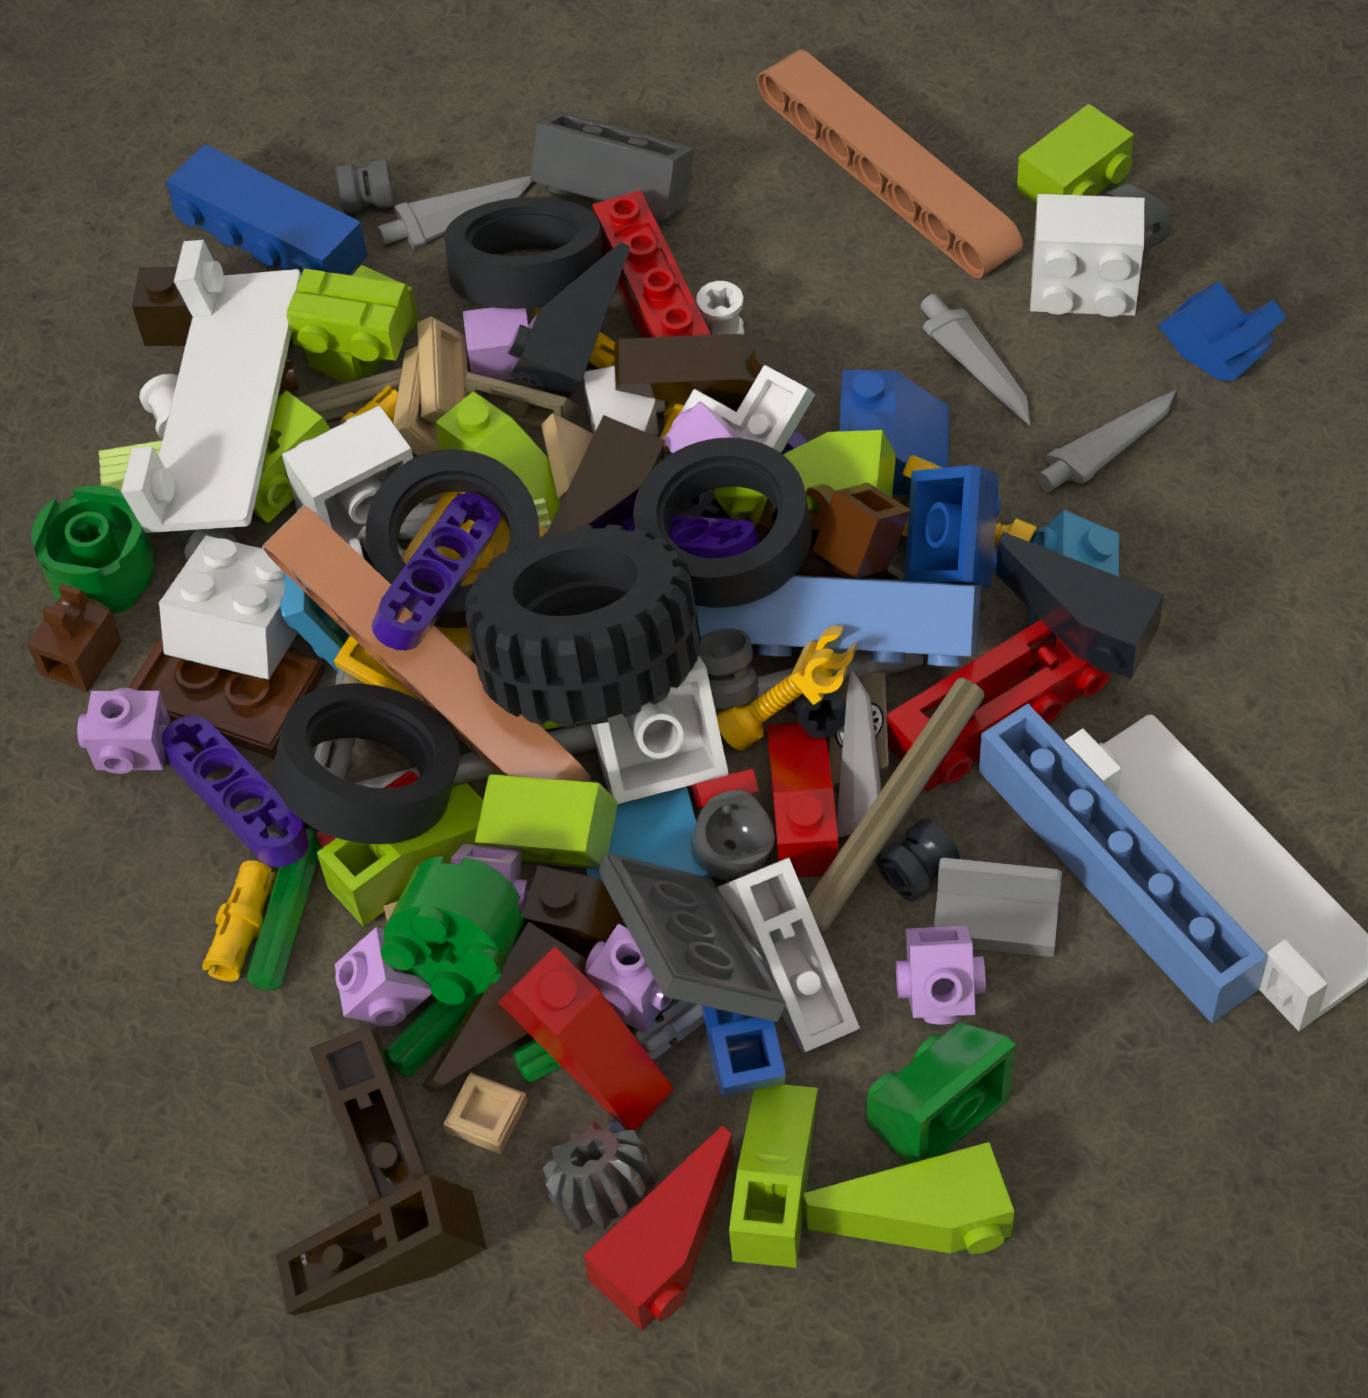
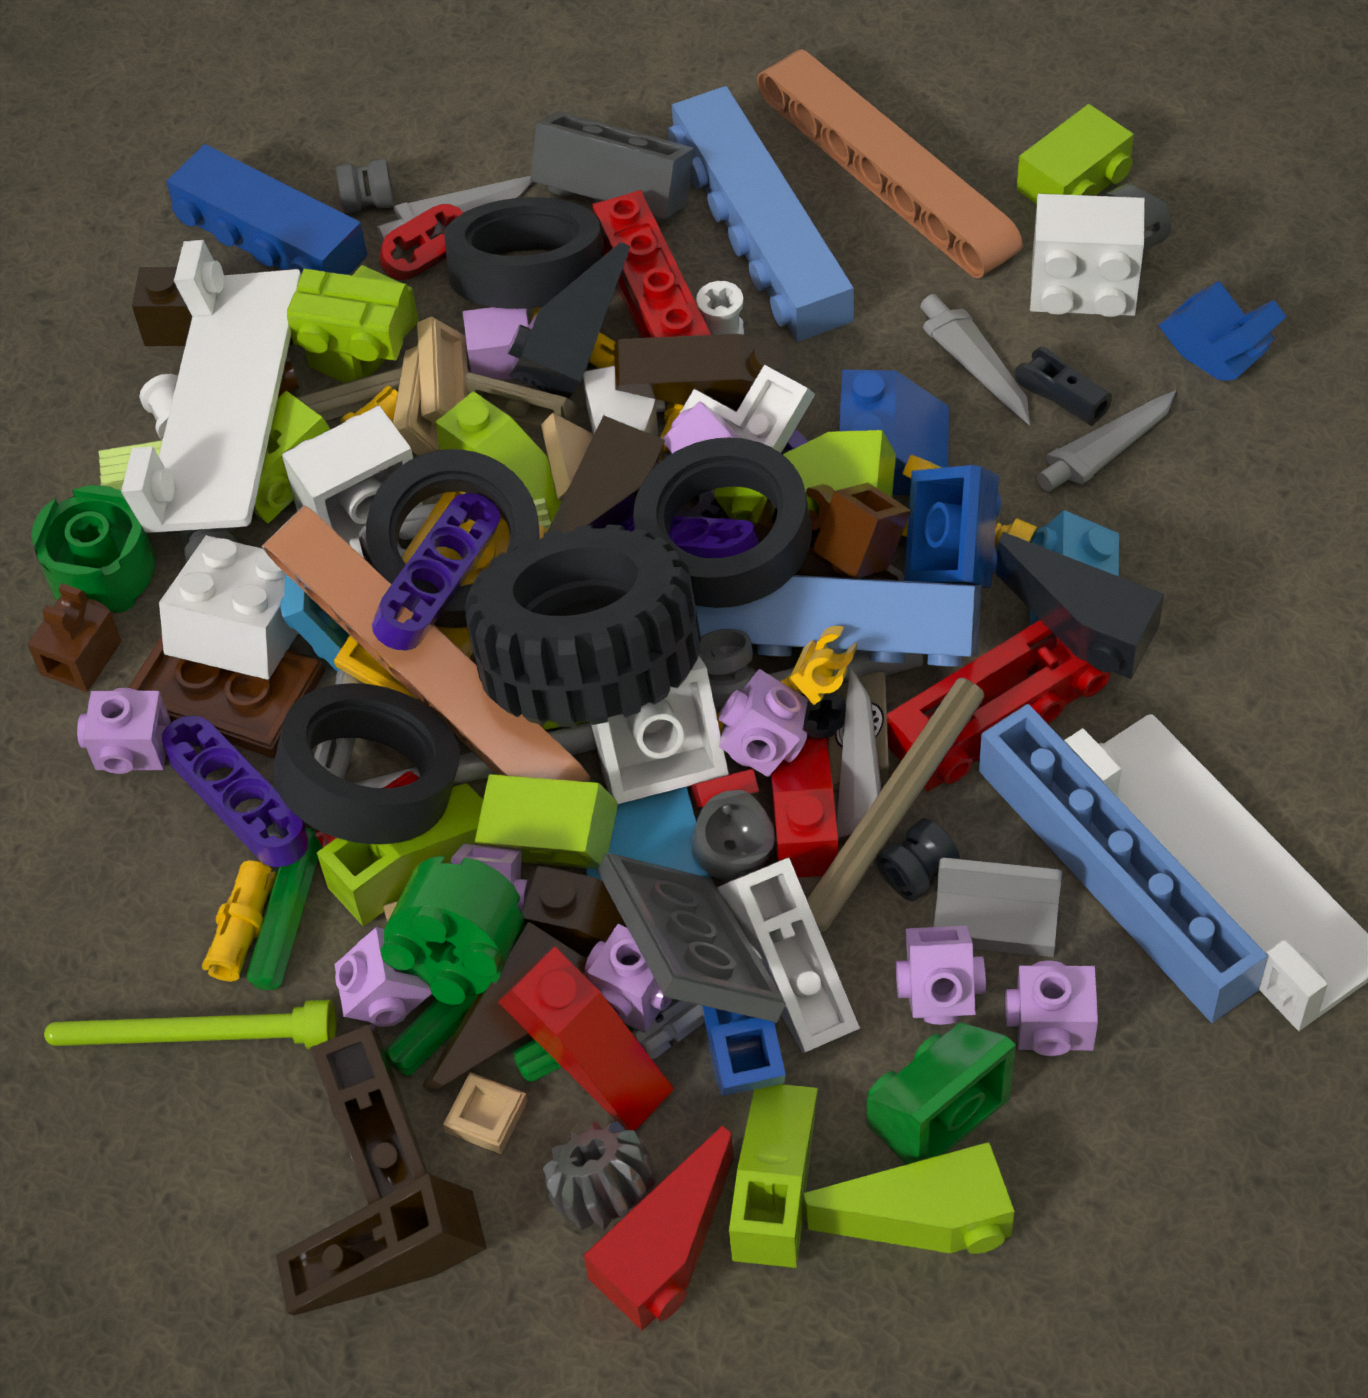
(306, 1025): none -> lime piece
(417, 232): none -> red beam
(762, 215): none -> medium blue brick
(763, 724): none -> lavender brick
(1053, 1008): none -> lavender brick
(1066, 388): none -> black bar

